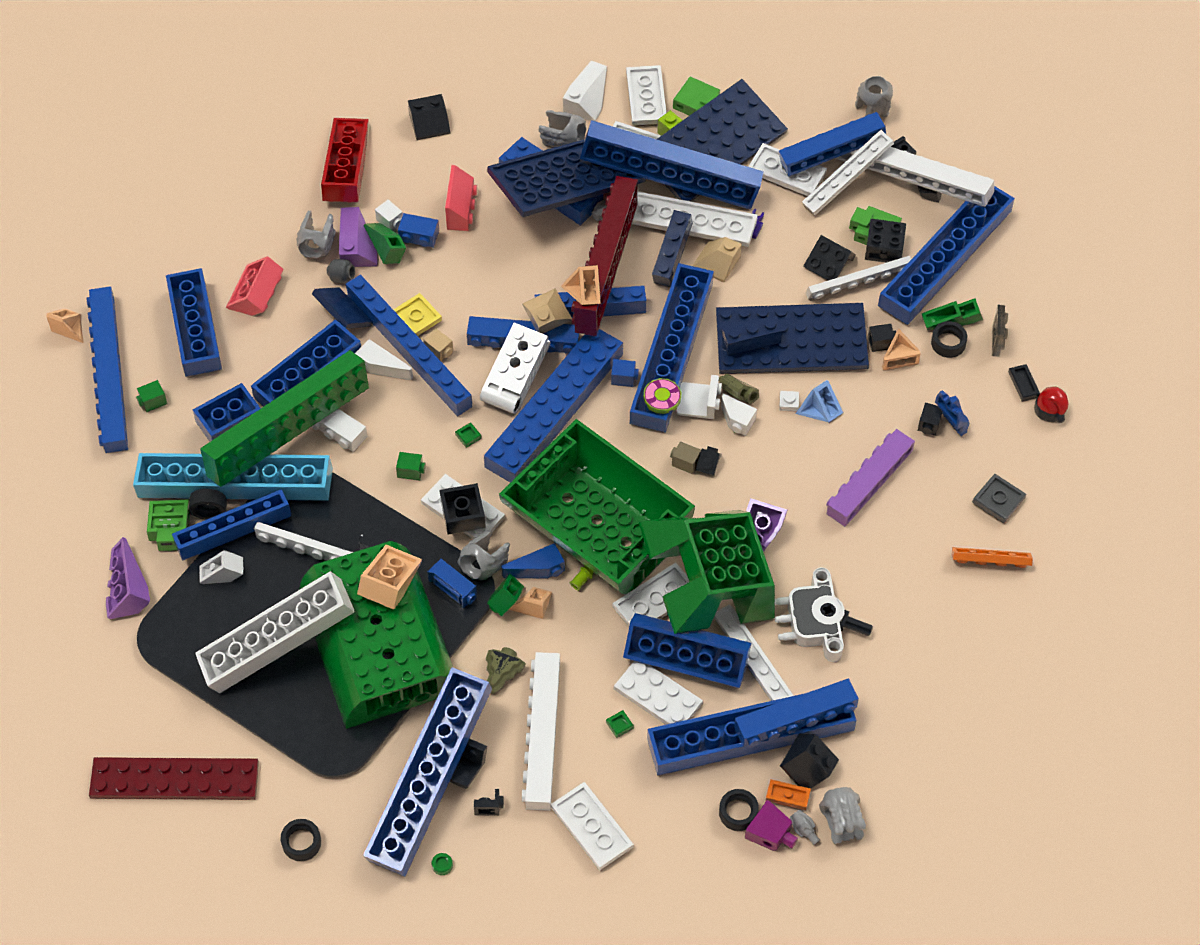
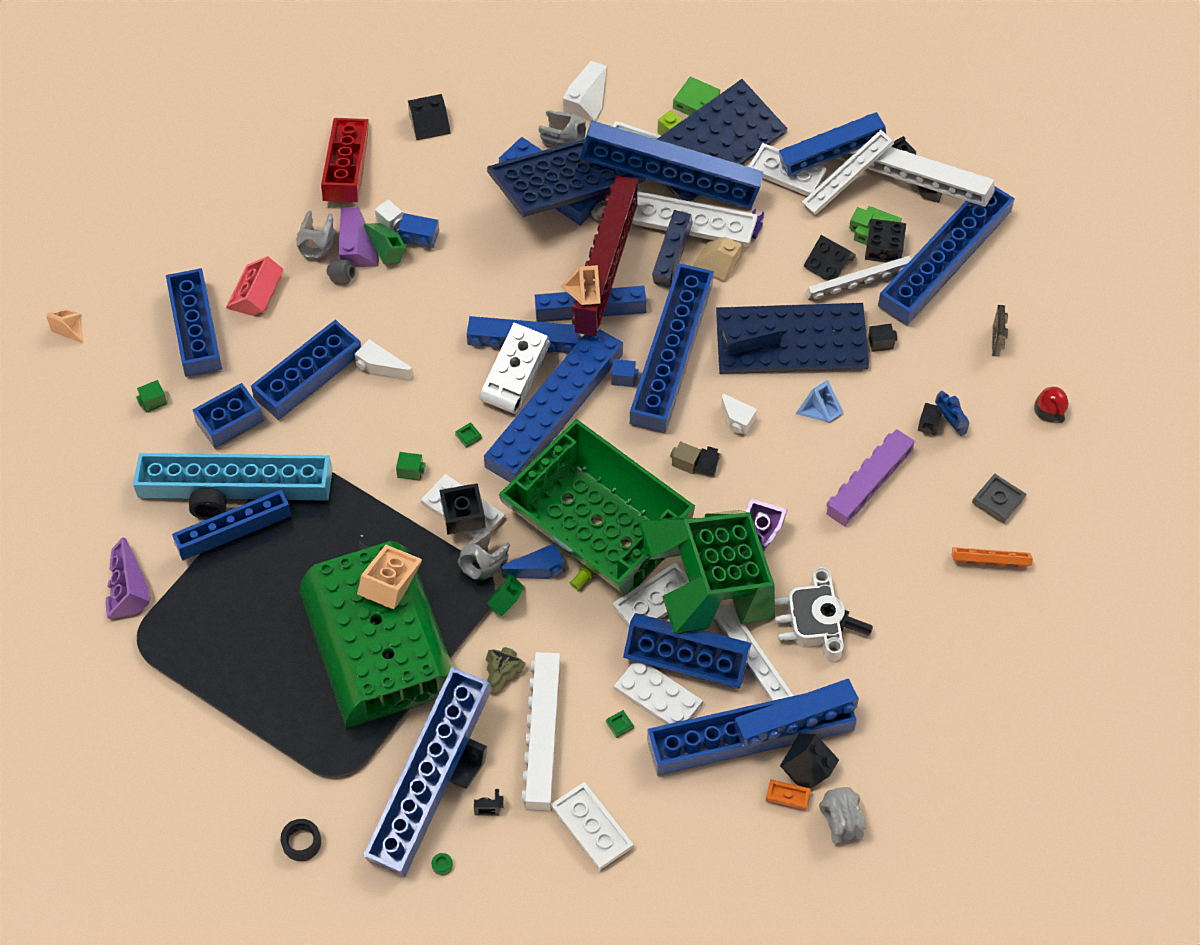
(108, 370): blue brick -> none
(165, 519): bright green piece -> none
(174, 778): dark red plate -> none
(221, 568): white slope -> none
(274, 632): white brick -> none
(284, 418): green brick -> none
(298, 543): white plate -> none
(342, 307): dark blue tile -> none
(343, 429): white brick -> none
(409, 345): blue brick -> none
(418, 314): light yellow plate -> none
(439, 344): tan brick -> none
(452, 583): blue window -> none
(460, 200): coral slope -> none
(533, 603): light nougat slope -> none
(547, 311): tan slope -> none
(646, 94): white plate -> none
(662, 396): tile -> none
(700, 399): white bracket -> none
(738, 794): black tyre -> none
(739, 388): olive rock -> none
(771, 828): magenta torso -> none
(789, 401): white plate -> none
(804, 826): light grey piece -> none
(870, 95): light grey piece -> none
(900, 352): light nougat slope -> none
(945, 350): black tyre -> none
(962, 313): green slope -> none
(1024, 382): black tile -> none

